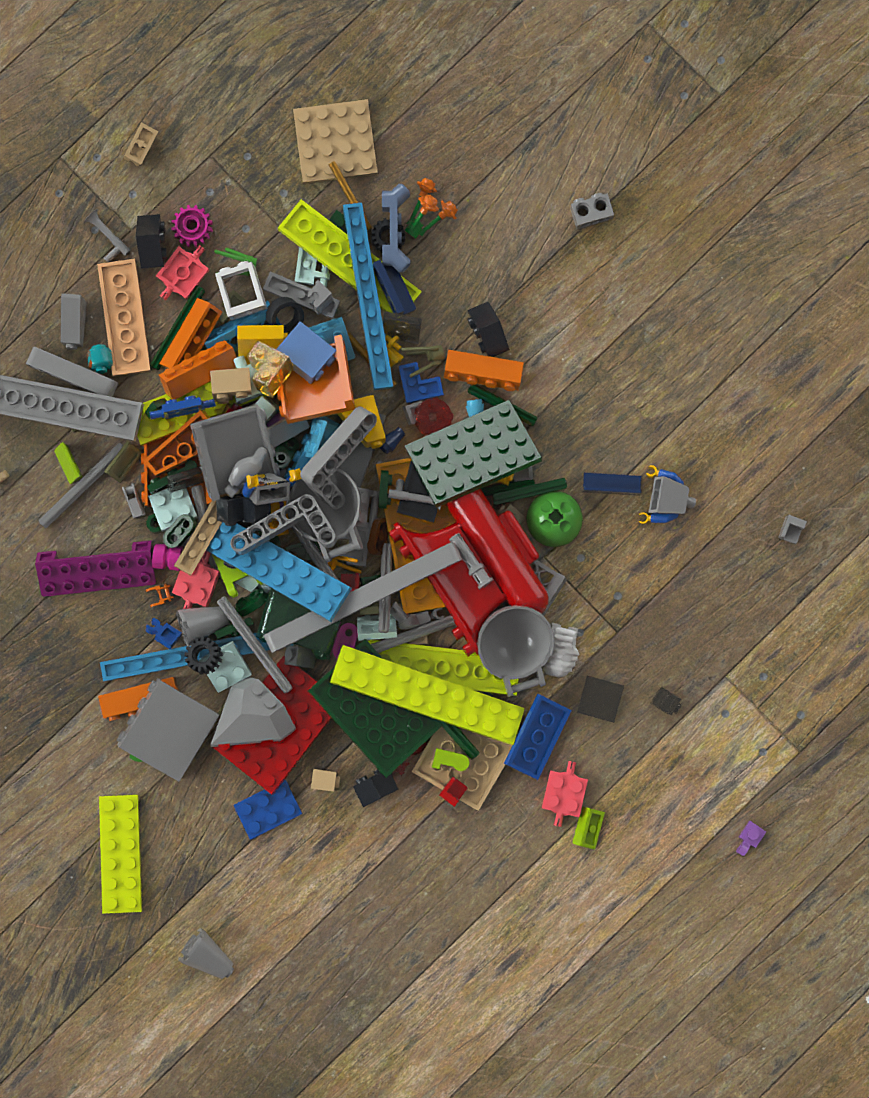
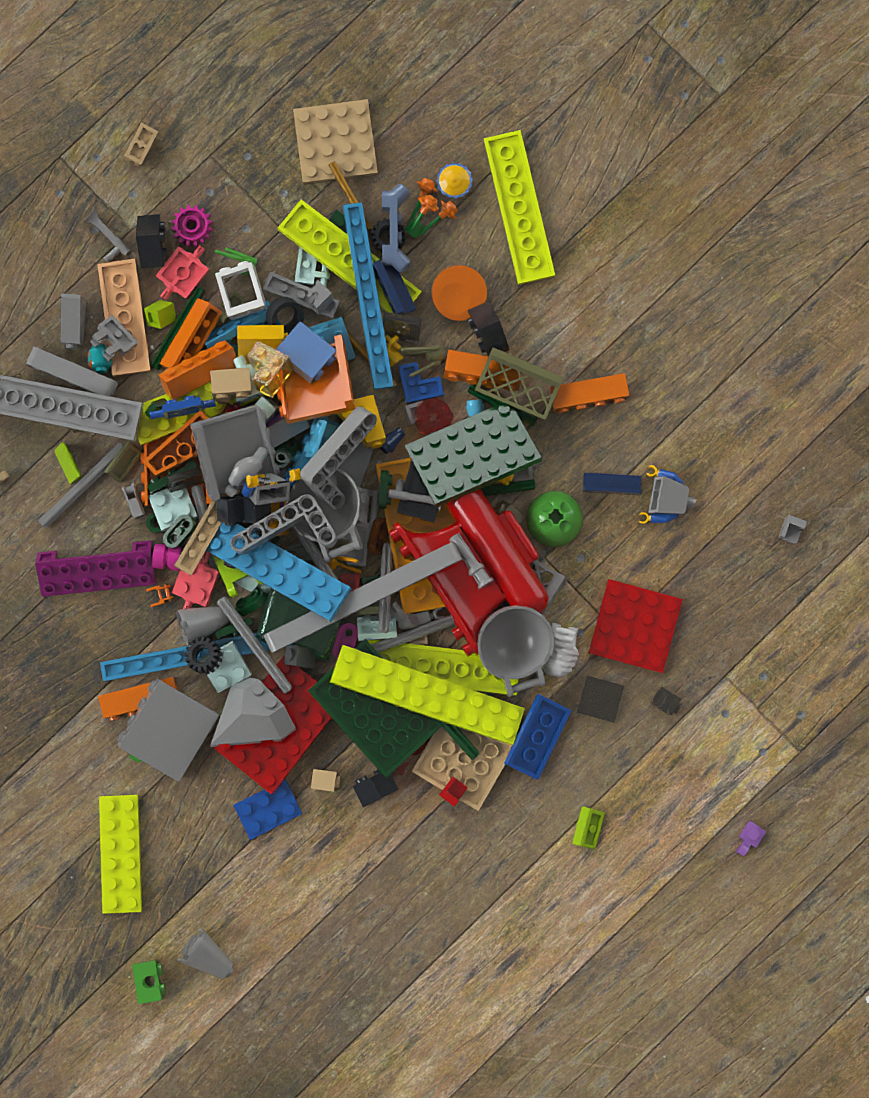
(117, 335): none -> light grey plate
(145, 992): none -> bright green brick
(160, 314): none -> lime panel
(165, 634): blue plate -> none
(454, 180): none -> yellow piece
(456, 760): lime leg -> none
(457, 291): none -> orange piece
(519, 207): none -> neon yellow plate
(524, 367): none -> olive fence
(529, 491): dark green axle -> none
(564, 793): coral plate -> none
(590, 392): none -> orange brick
(593, 215): light grey brick -> none
(635, 626): none -> red plate

